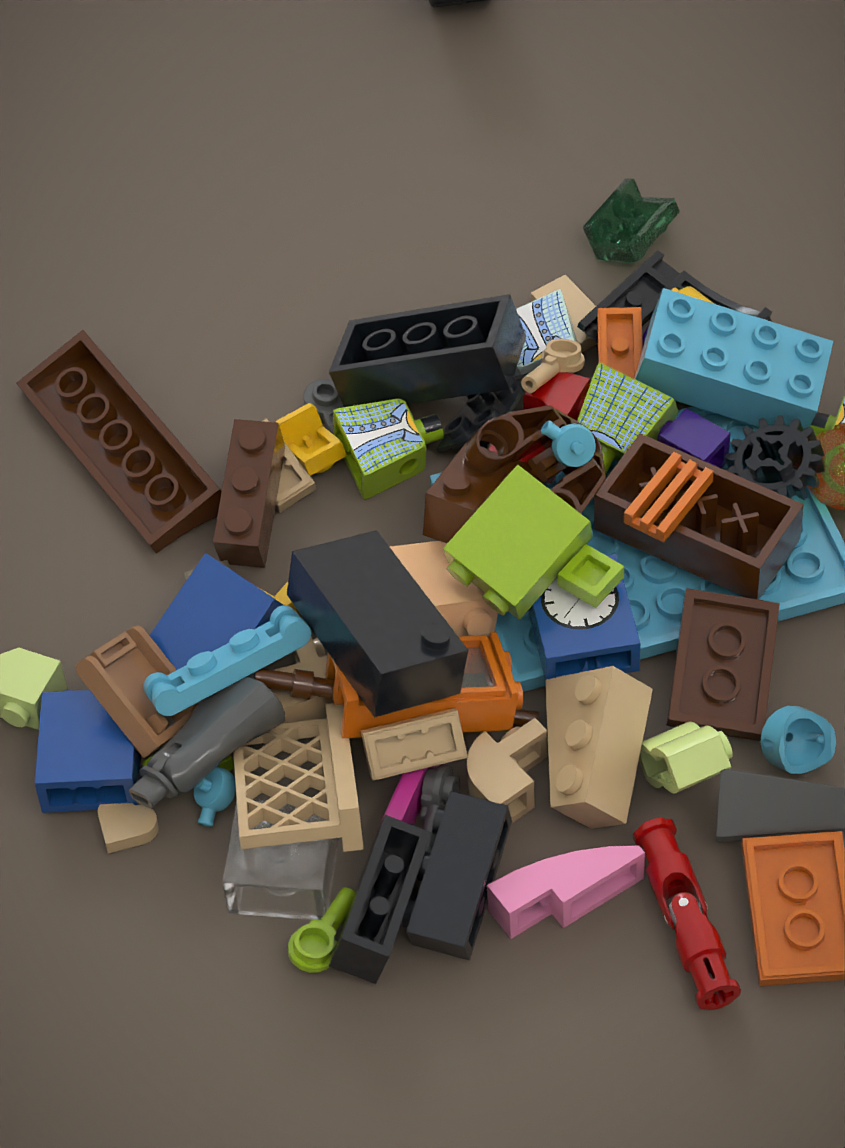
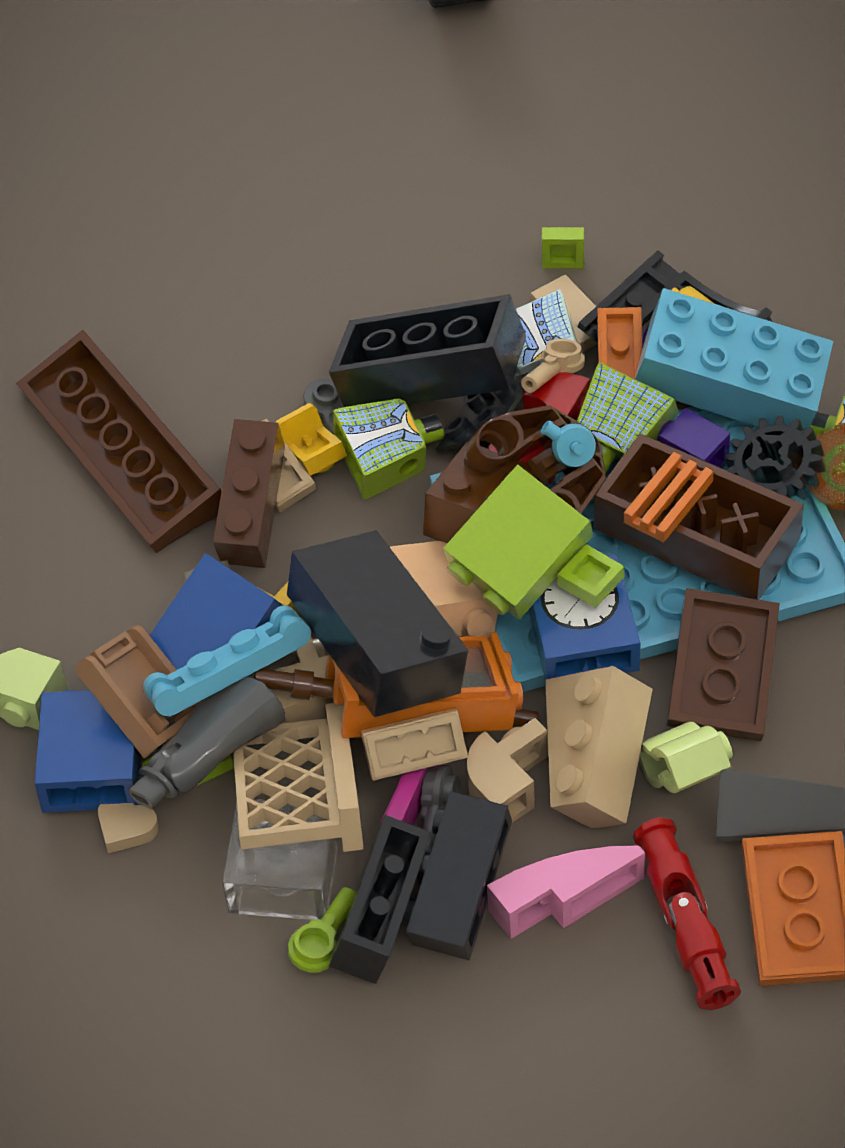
(214, 794): medium azure piece -> none
(562, 247): none -> lime plate
(628, 223): clear green bracket -> none
(793, 740): medium azure piece -> none

